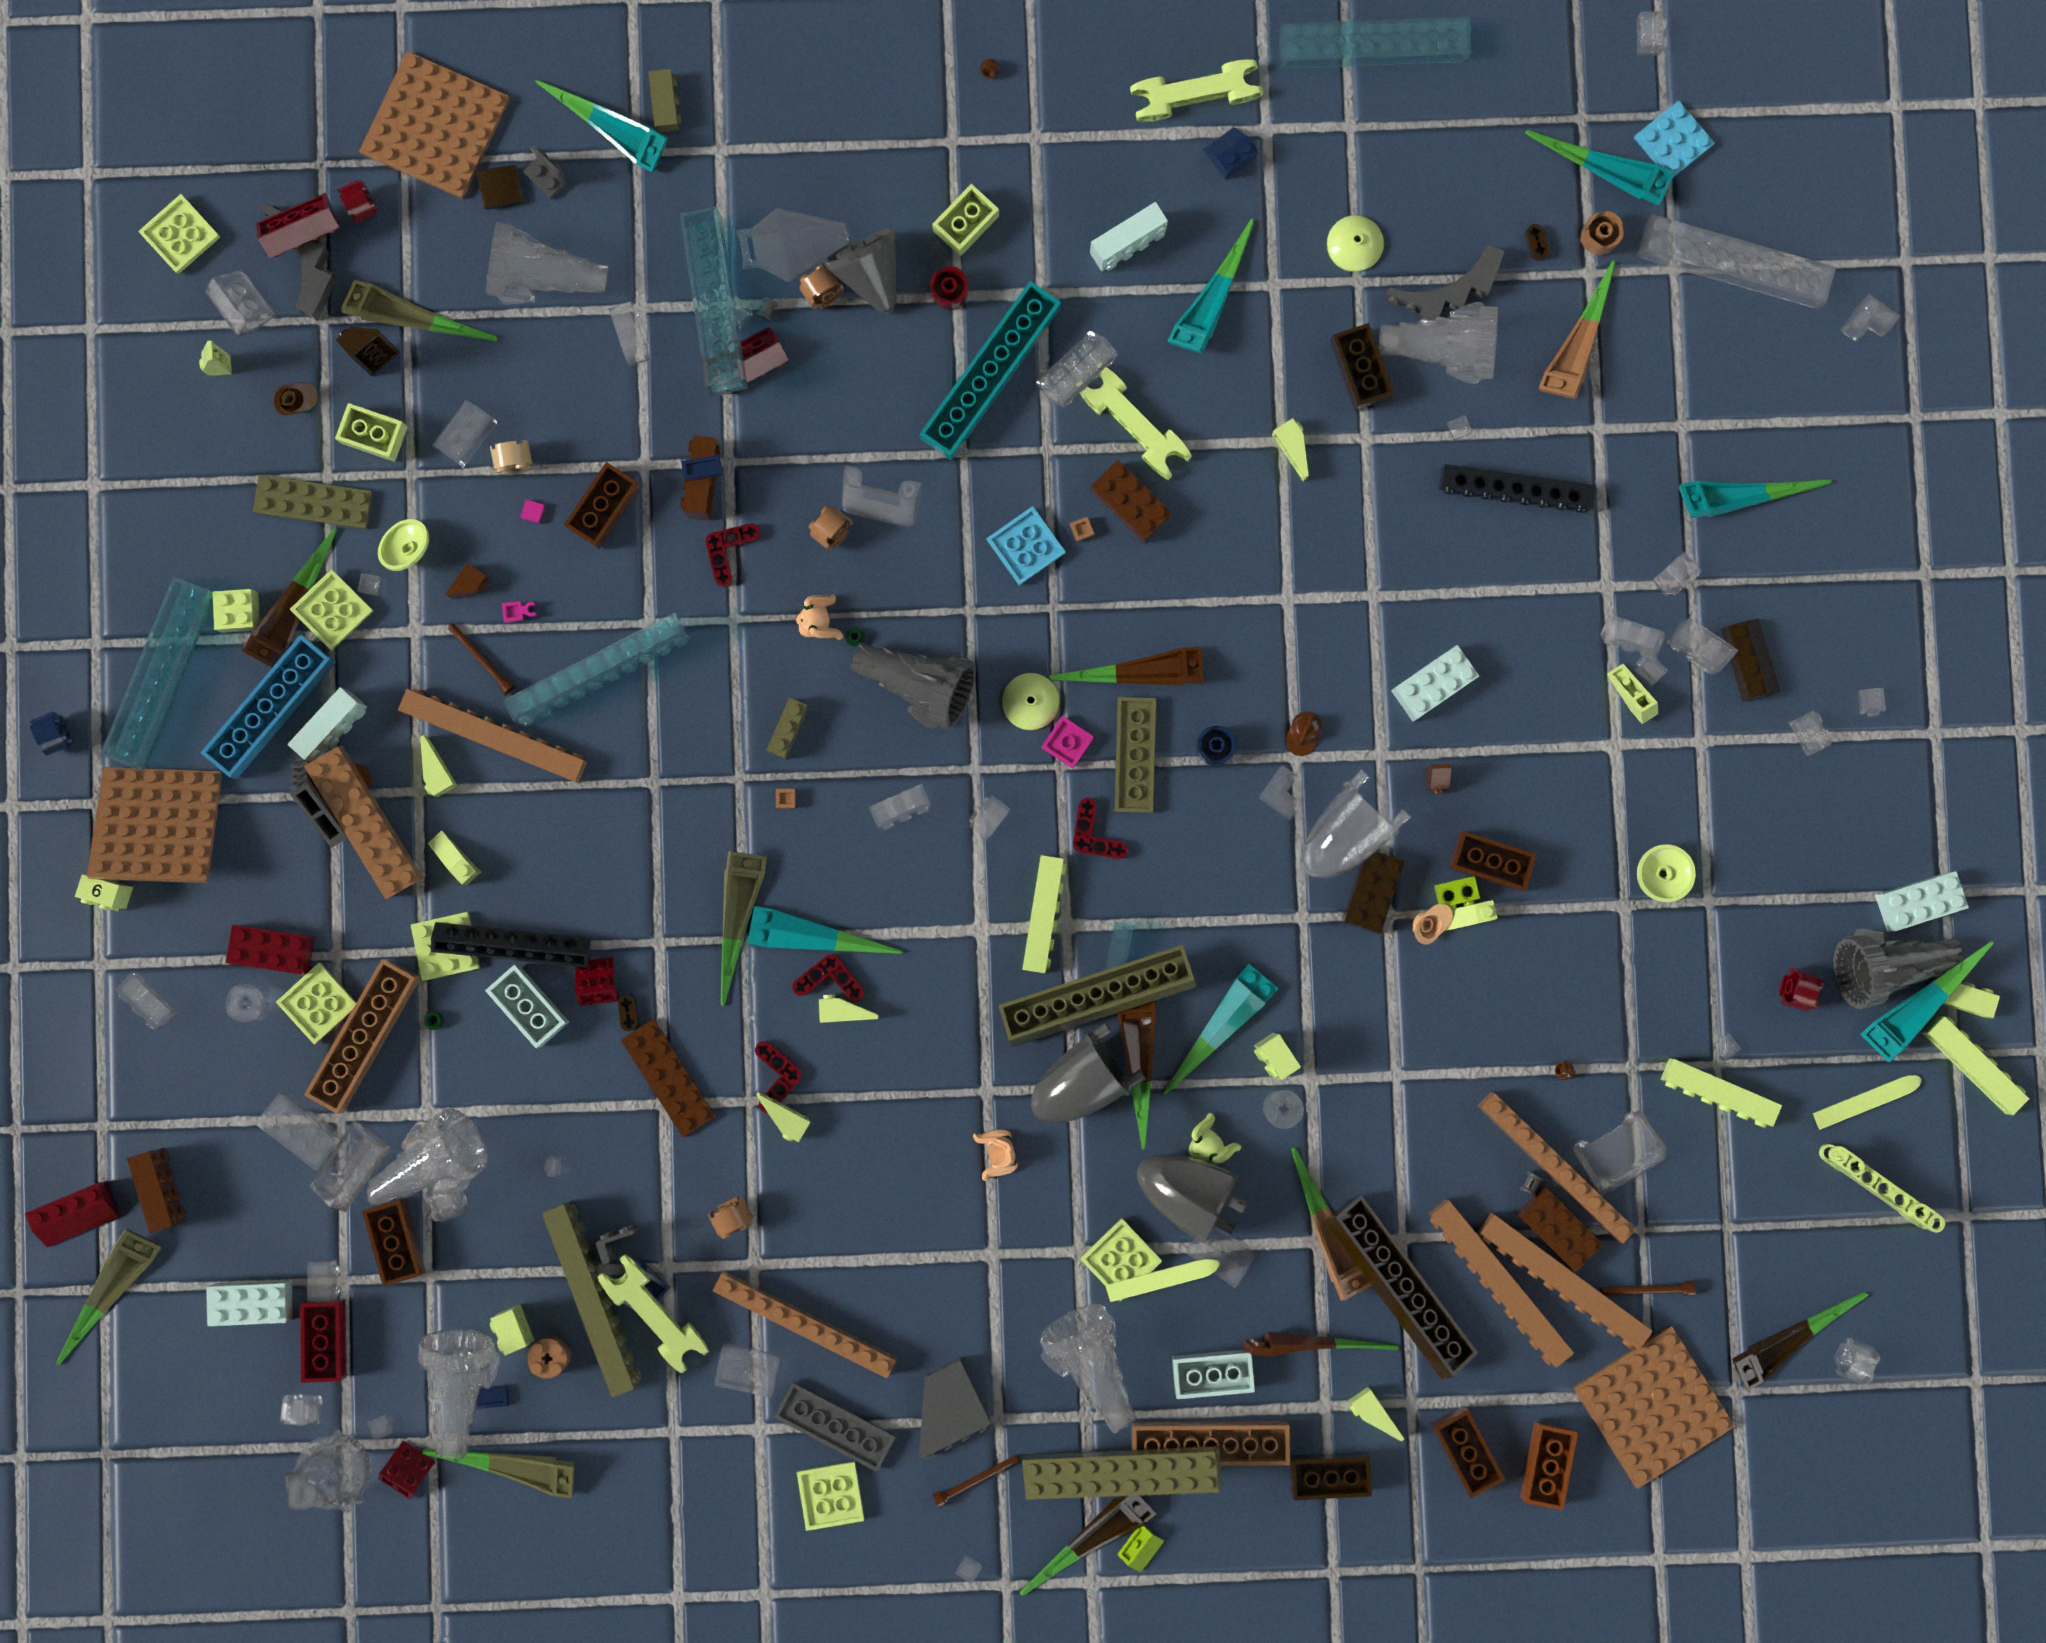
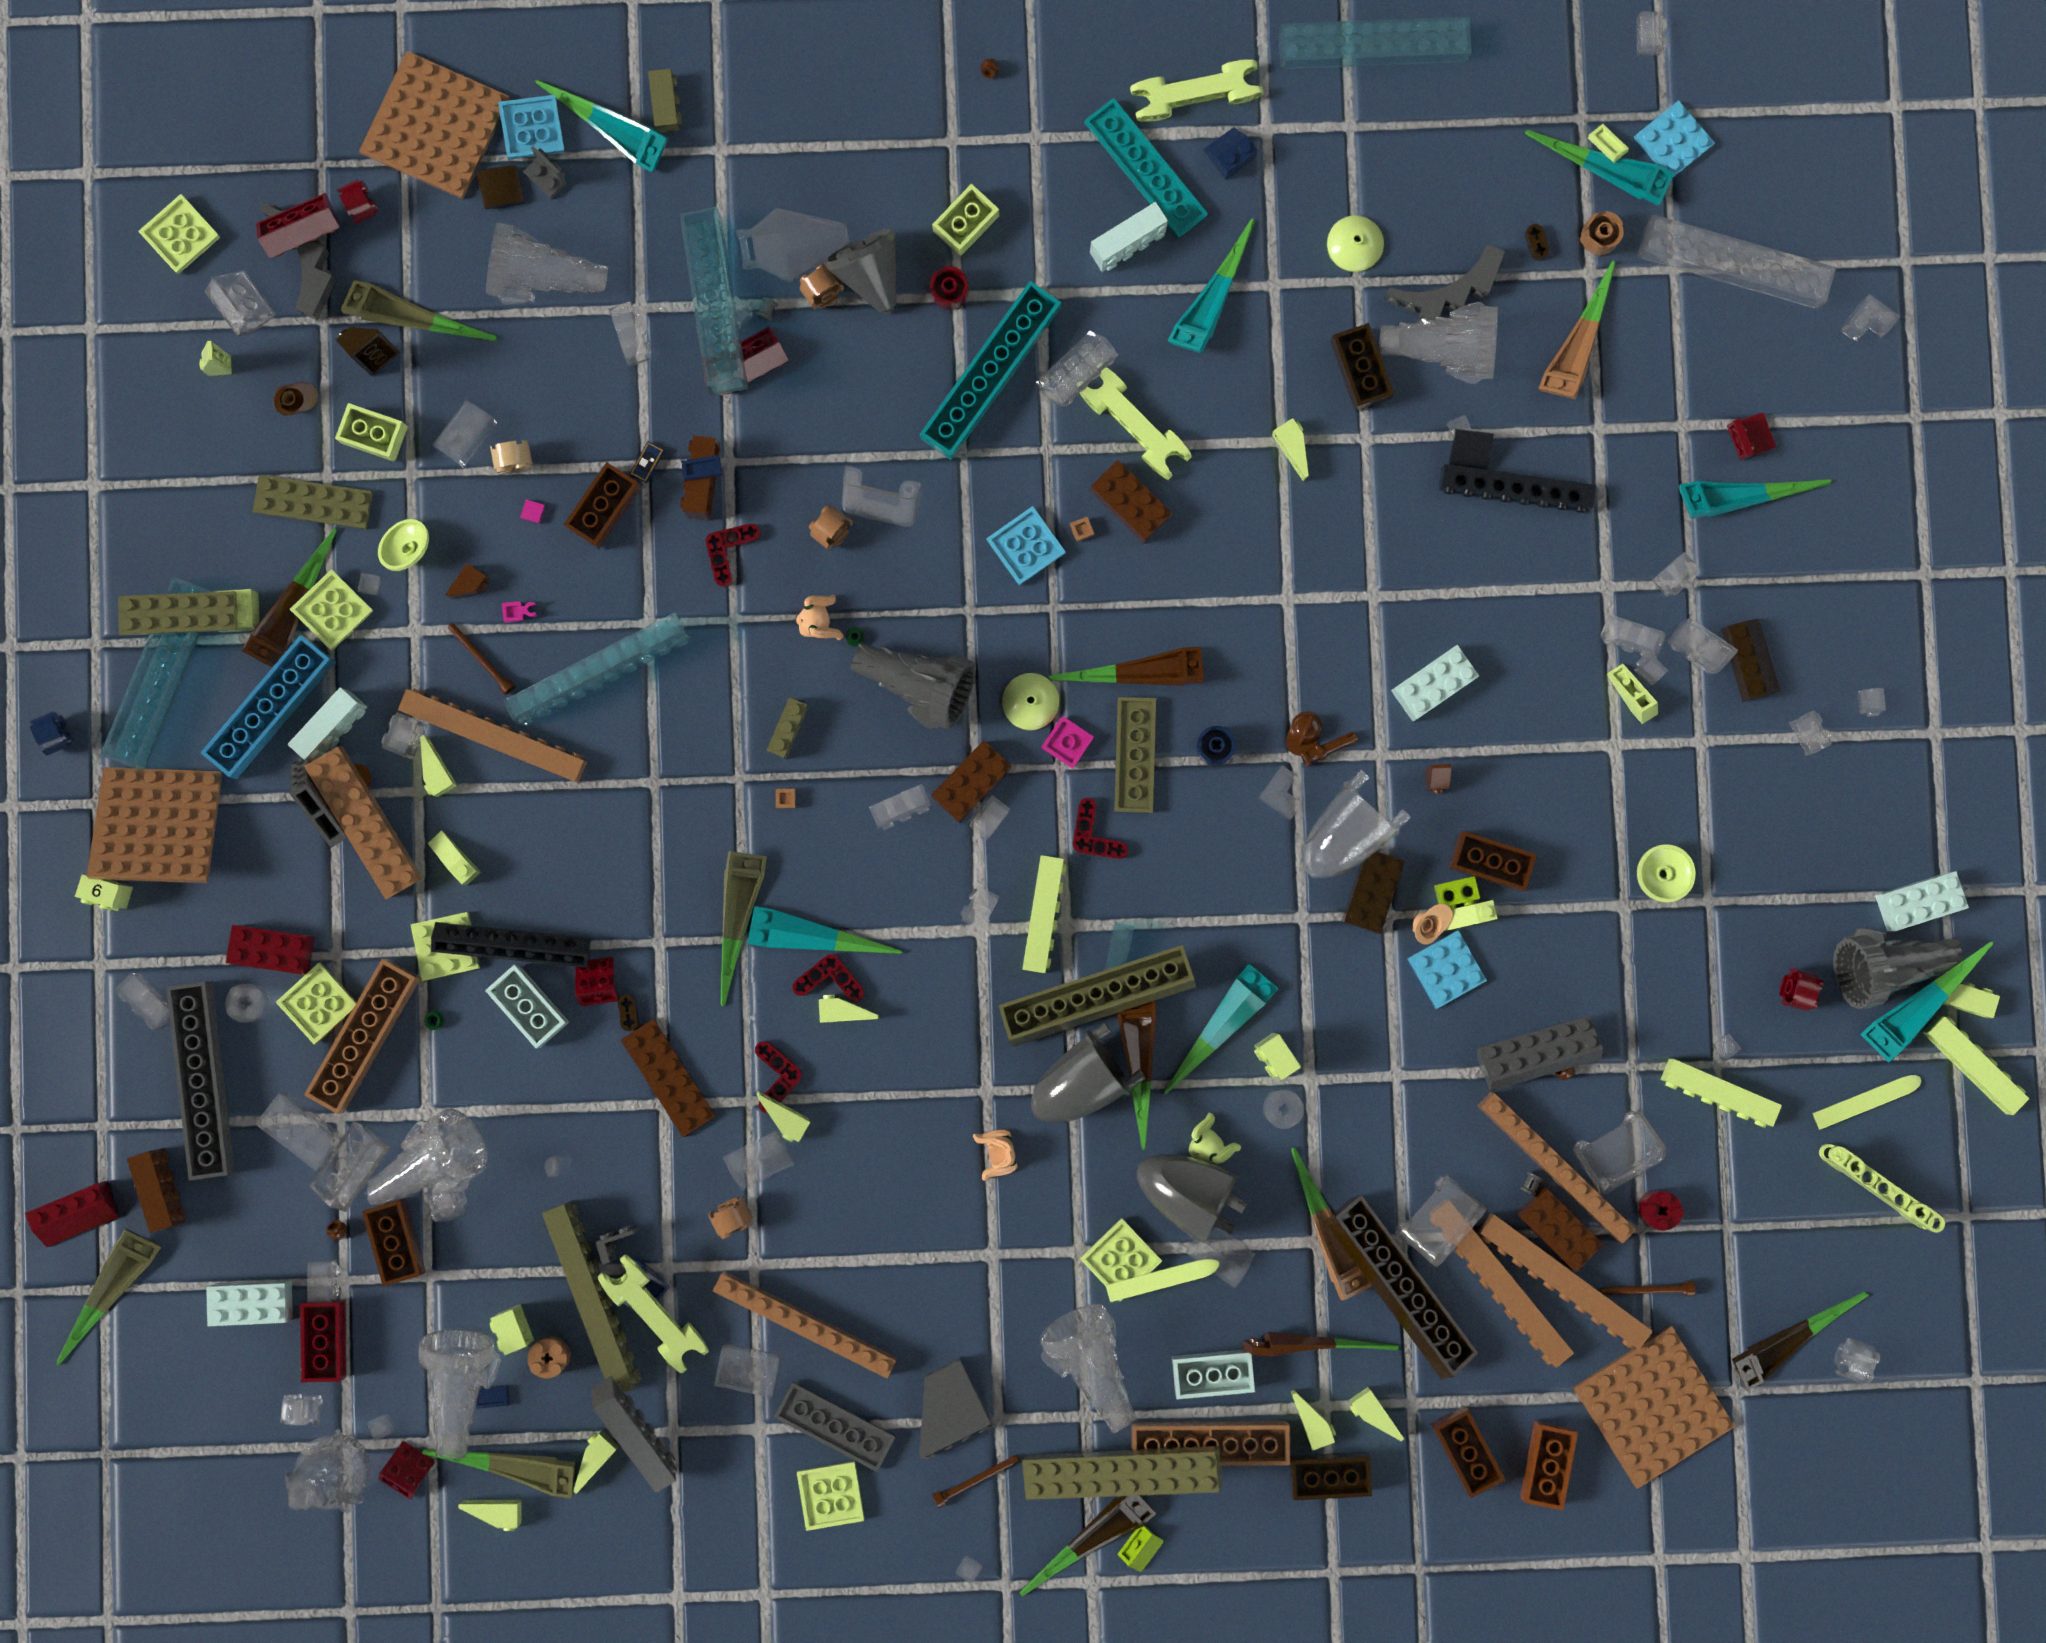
(177, 613): none -> olive plate
(200, 1080): none -> dark grey brick
(336, 1230): none -> reddish brown plate
(403, 735): none -> clear brick
(499, 1513): none -> yellowish green slope
(530, 124): none -> medium azure plate
(595, 1455): none -> yellowish green slope
(634, 1433): none -> dark grey brick
(647, 462): none -> tile
(758, 1160): none -> clear slope
(971, 781): none -> reddish brown brick
(980, 908): none -> clear brick
(1145, 167): none -> teal plate
(1316, 1427): none -> yellowish green slope
(1321, 751): none -> reddish brown pin
(1441, 1221): none -> clear windscreen
(1446, 969): none -> medium azure plate
(1471, 449): none -> black tile
(1539, 1053): none -> dark grey brick
(1608, 143): none -> yellowish green tile
(1671, 1211): none -> dark red brick
(1751, 436): none -> dark red bracket

